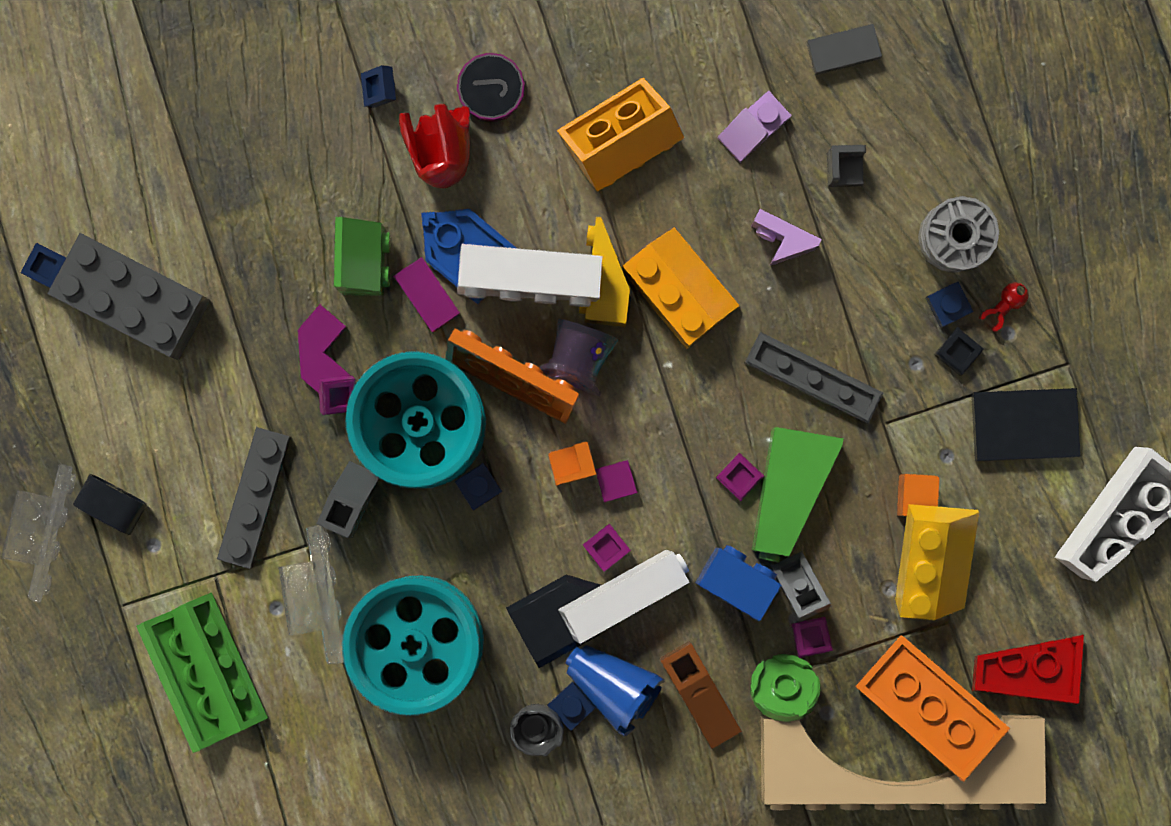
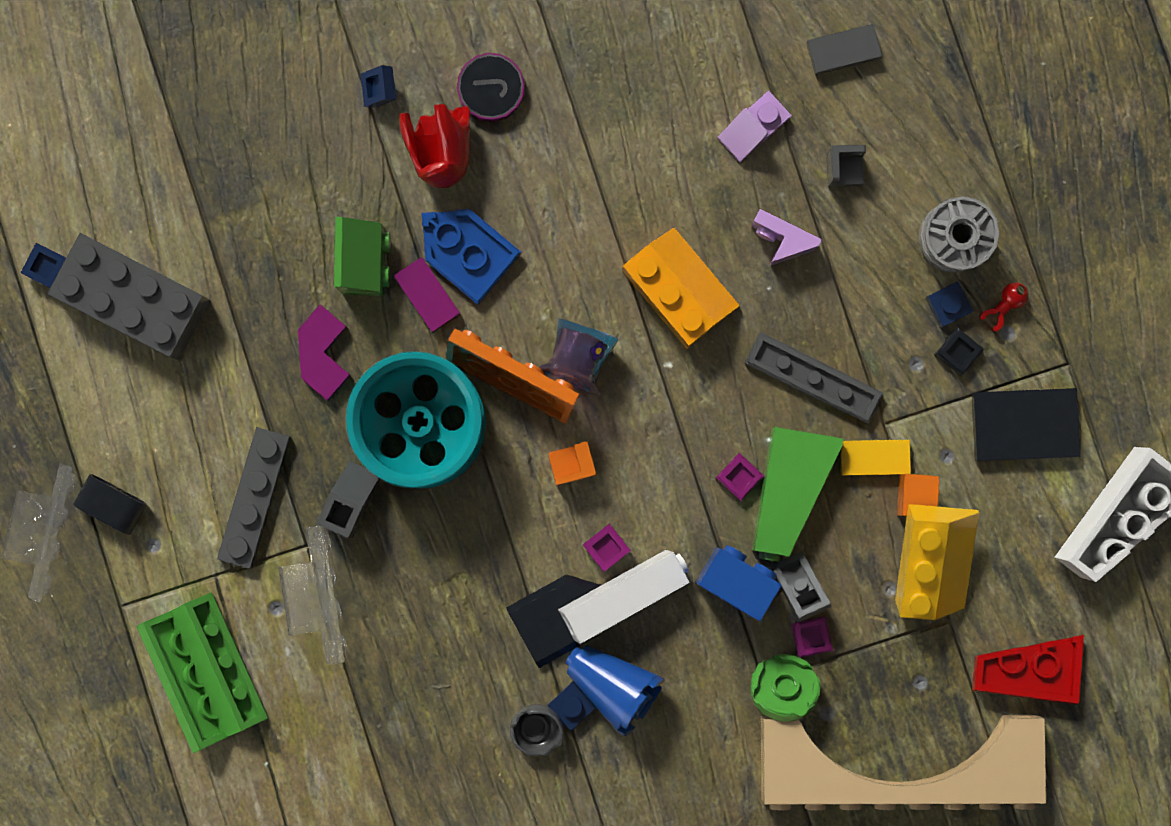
(335, 394): magenta tile -> none
(367, 664): teal wheel -> none
(478, 486): dark blue plate -> none
(529, 274): white wedge -> none
(614, 290): yellow slope -> none
(616, 481): magenta tile -> none
(621, 134): light orange slope -> none
(700, 694): dark orange slope -> none
(875, 457): none -> yellow tile
(932, 708): orange plate -> none

